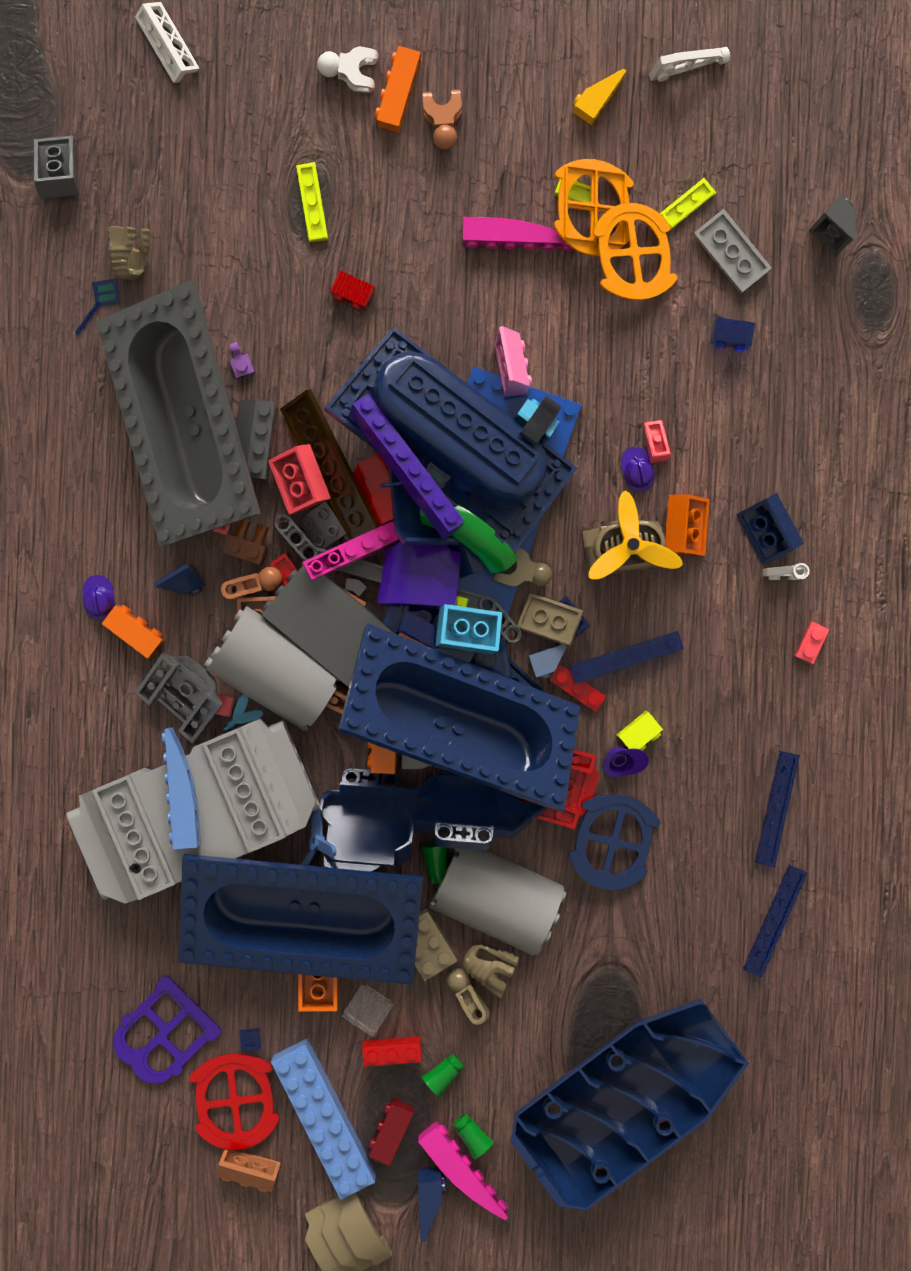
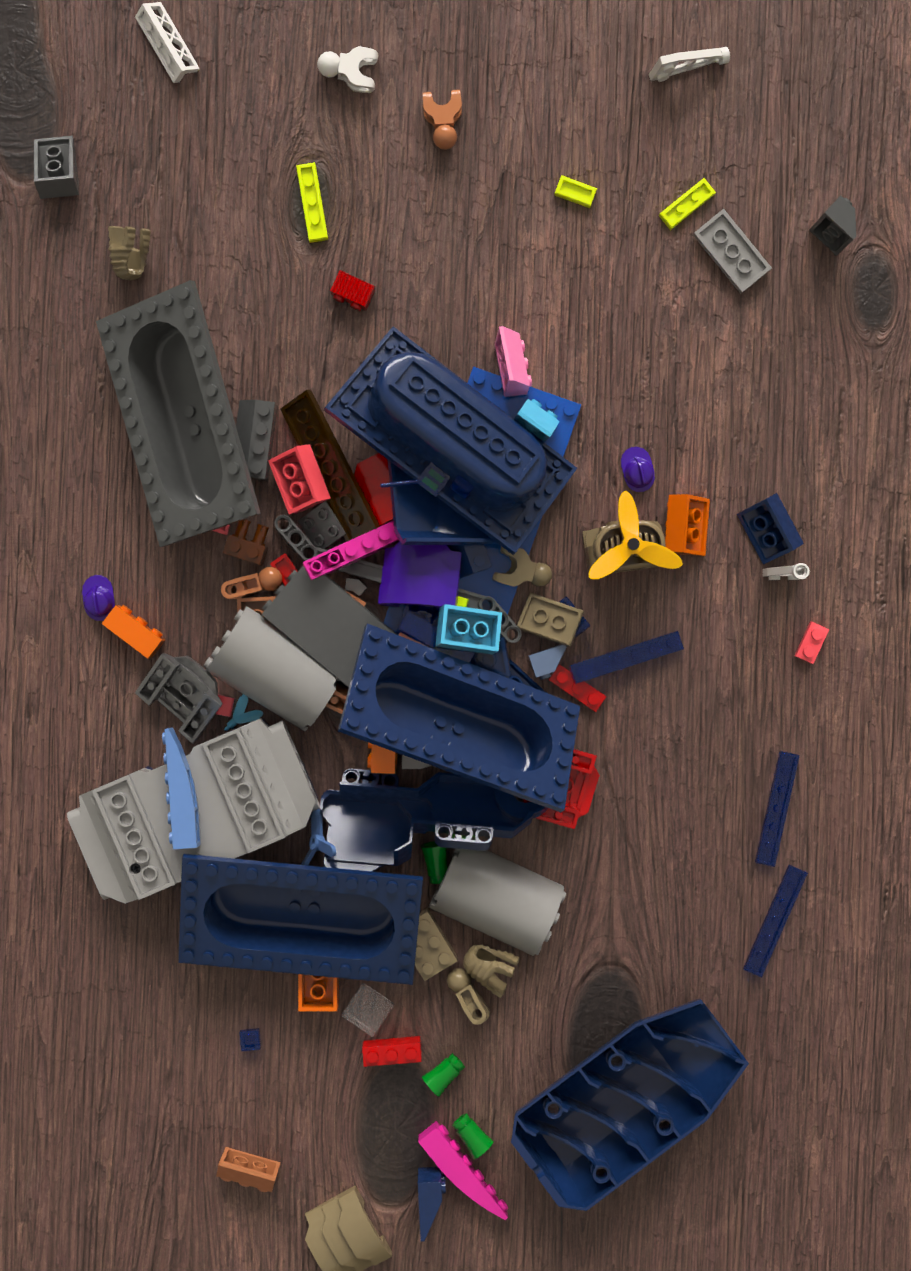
(105, 293): clear blue piece -> none
(139, 1057): dark purple window -> none
(183, 580): dark blue slope -> none
(230, 1063): red window -> none
(241, 363): medium lavender plate -> none
(324, 1118): medium blue brick -> none
(390, 1131): dark red brick -> none
(398, 89): orange brick -> none
(406, 466): dark purple brick -> none
(481, 541): green brick -> none
(509, 234): dark pink slope -> none
(540, 420): black slope -> none
(594, 98): yellow slope -> none
(594, 169): light orange window -> none
(613, 283): light orange window -> none
(623, 805): dark blue window -> none
(624, 761): dark purple piece -> none
(640, 732): neon yellow brick -> none
(656, 441): coral slope -> none
(732, 334): clear blue brick -> none

